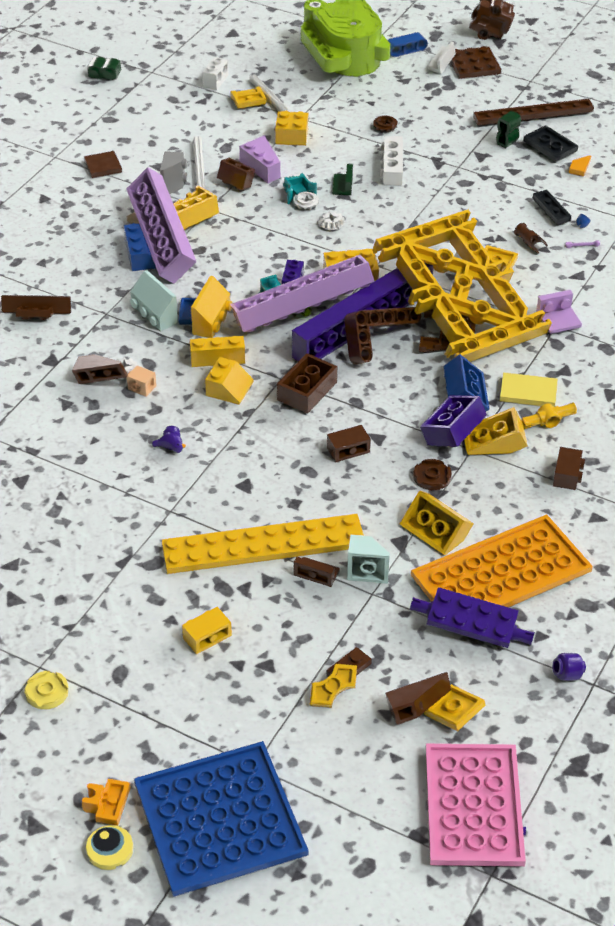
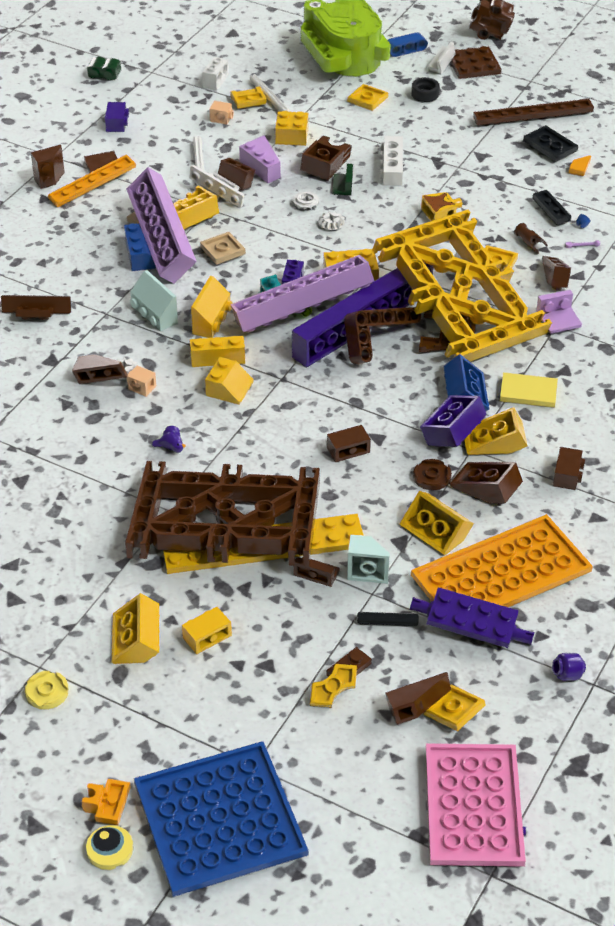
(48, 166): none -> reddish brown slope
(91, 181): none -> light orange tile
(116, 117): none -> dark purple brick
(135, 631): none -> yellow slope
(173, 170): light grey slope -> none
(185, 311): blue tile -> none
(218, 185): none -> white bracket
(221, 112): none -> light nougat brick
(222, 248): none -> tan plate
(241, 532): none -> reddish brown piece
(297, 185): teal piece -> none
(307, 383): reddish brown brick -> none
(324, 158): none -> reddish brown brick
(367, 97): none -> yellow tile
(380, 123): reddish brown gear -> none
(383, 618): none -> black axle
(428, 95): none -> black tyre
(439, 205): none -> yellow torso
(488, 480): none -> reddish brown slope
(508, 129): dark green brick -> none
(549, 415): yellow pin -> none
(556, 272): none -> reddish brown slope

